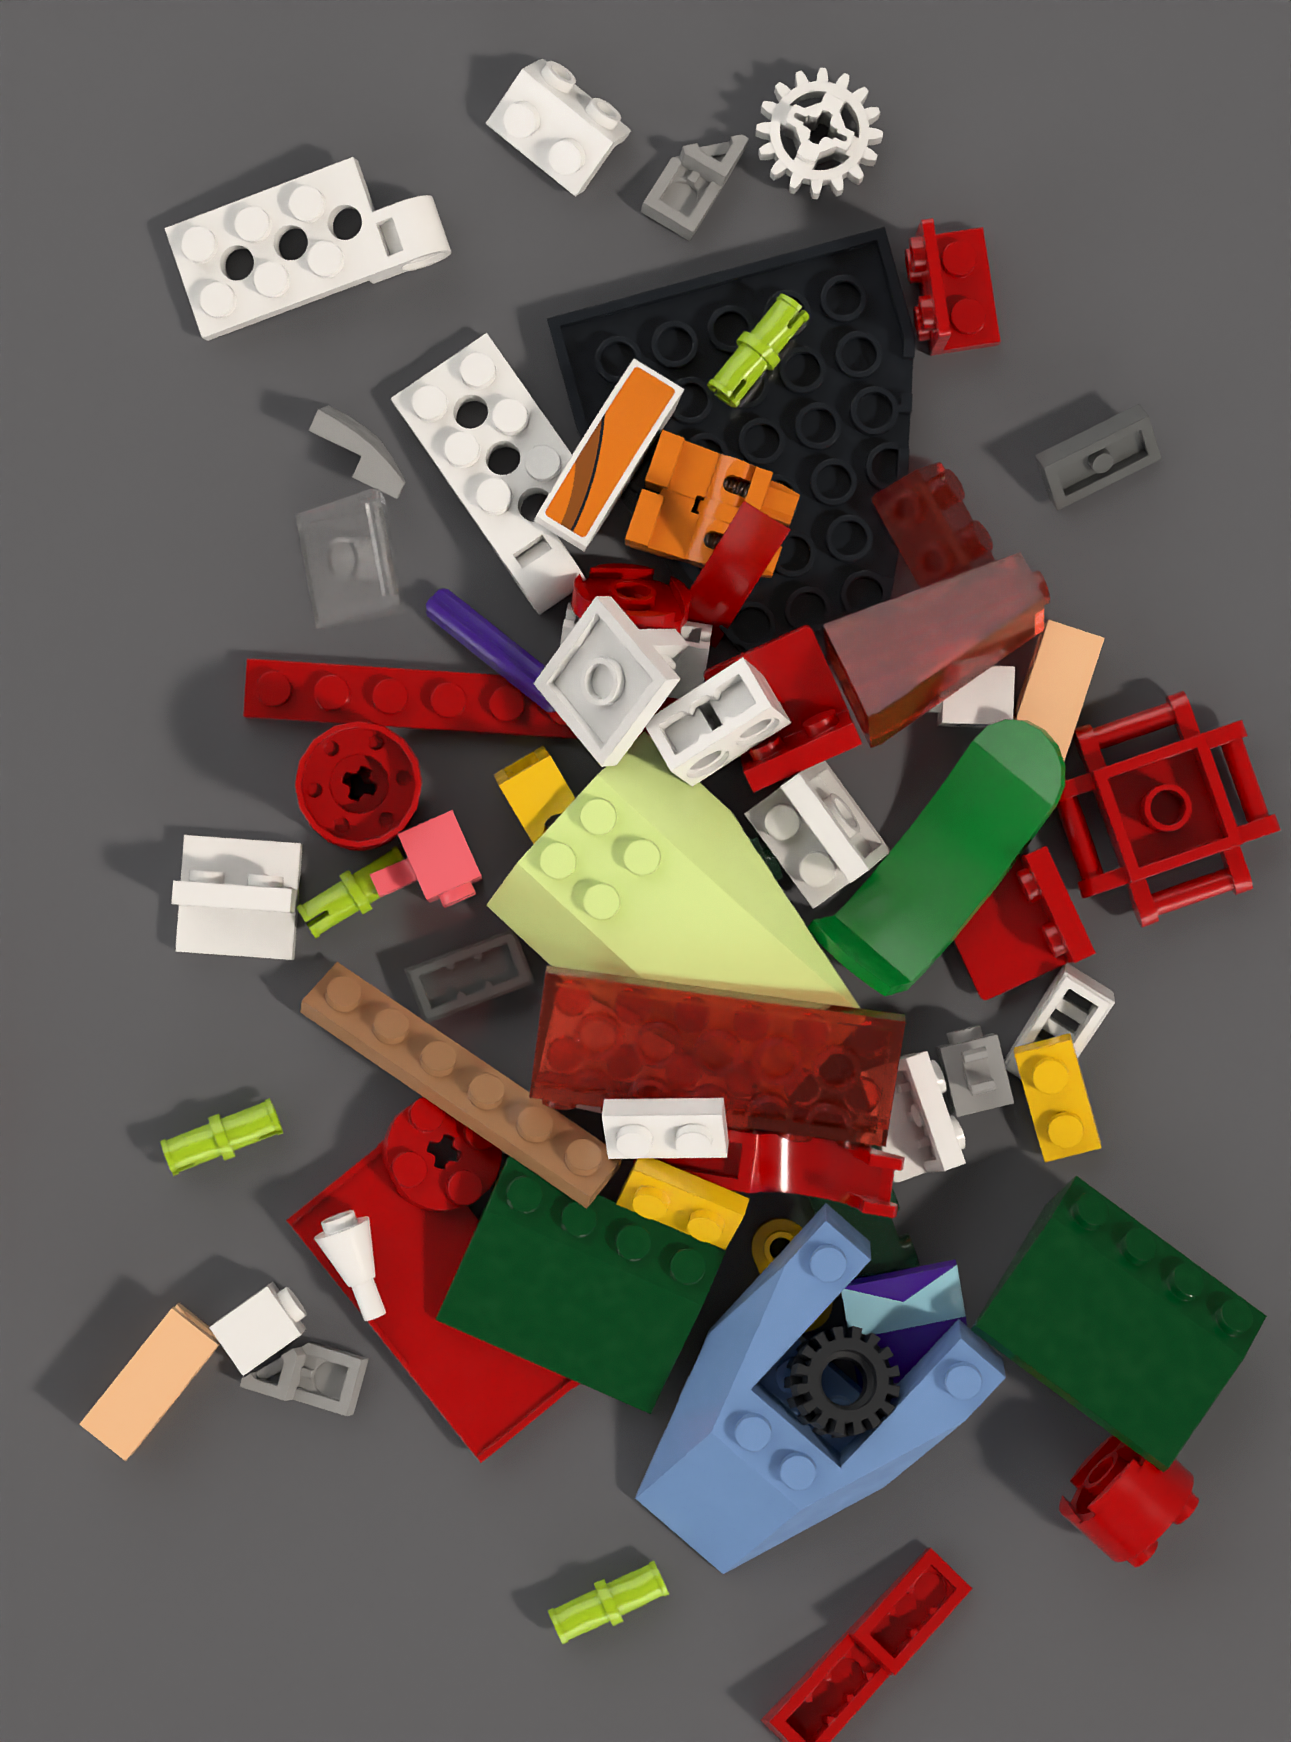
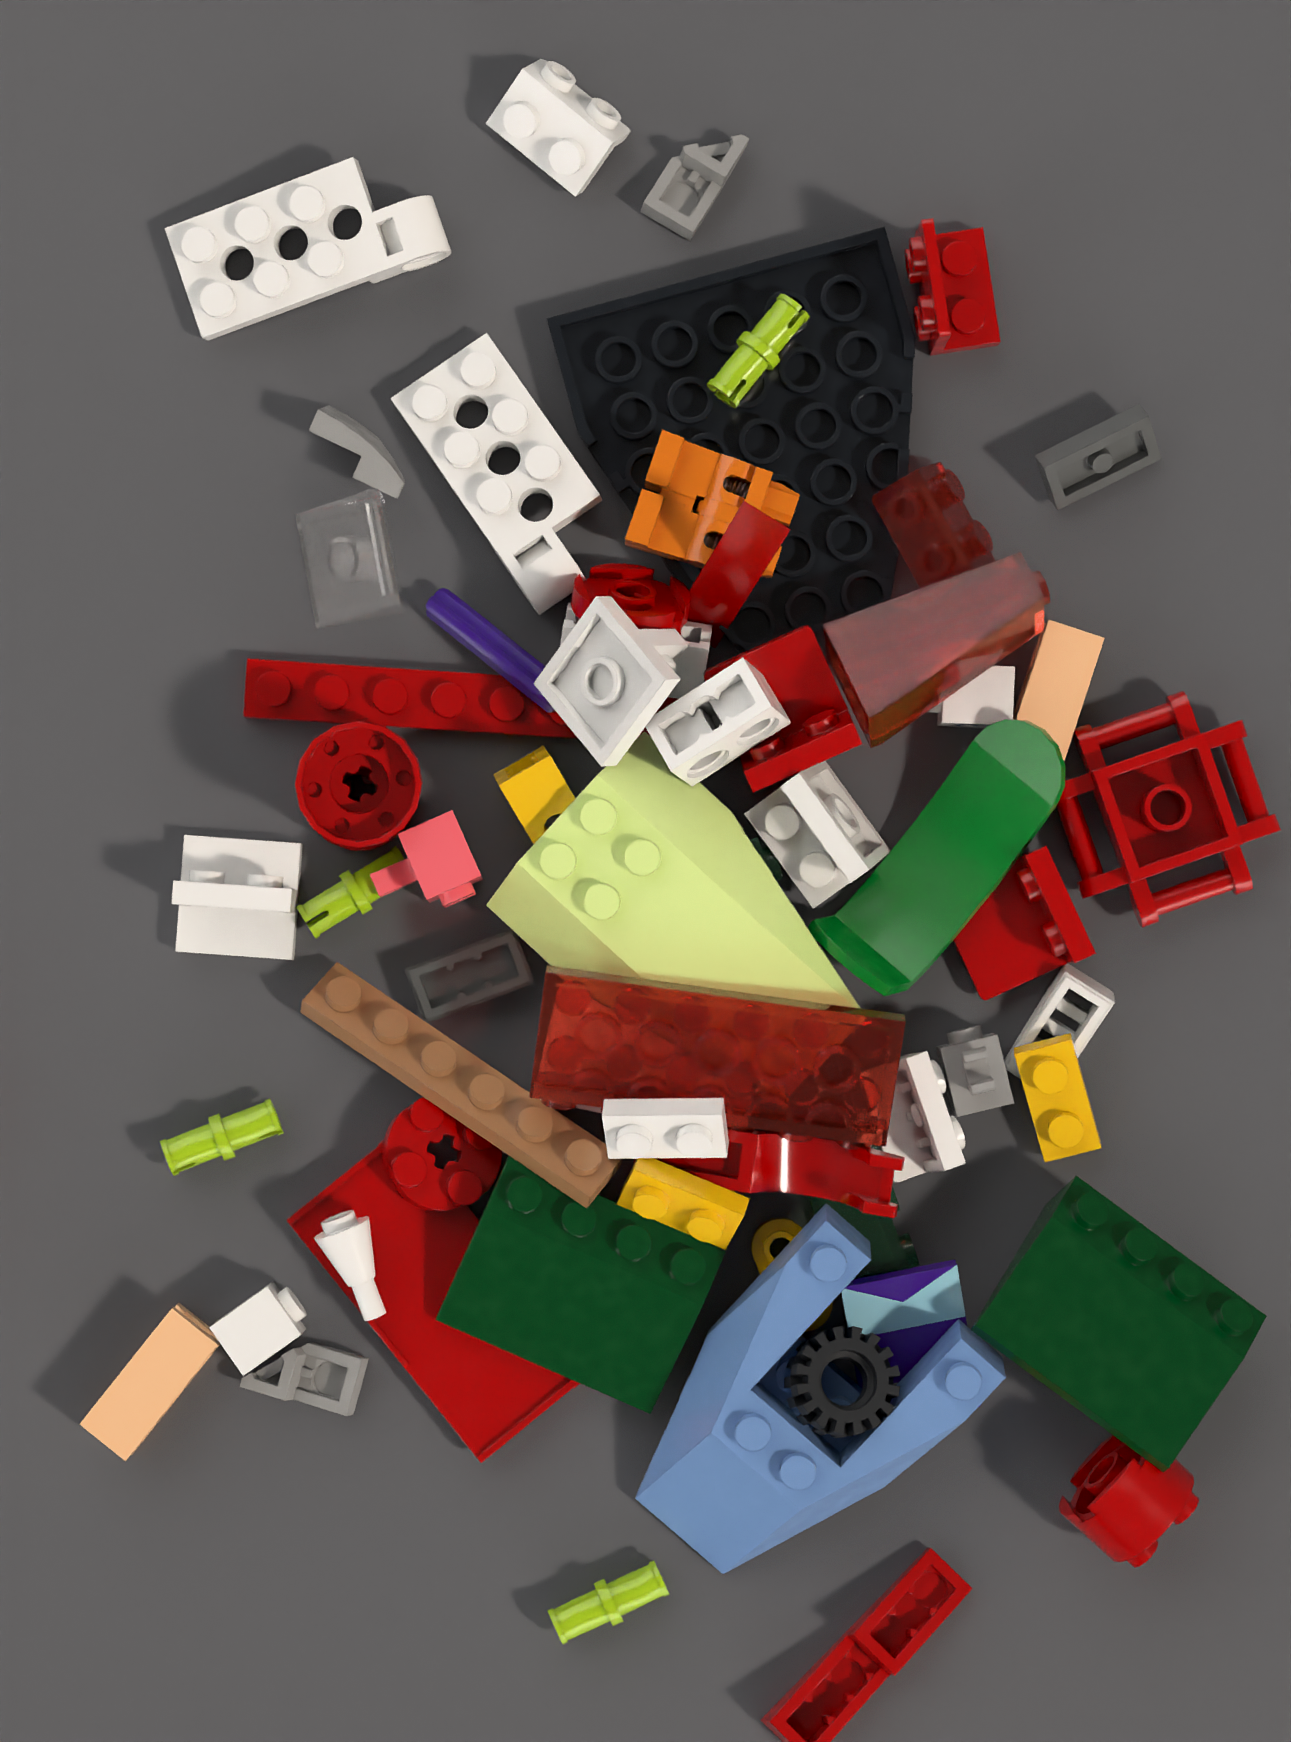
(609, 454): slope -> none
(838, 144): white gear -> none

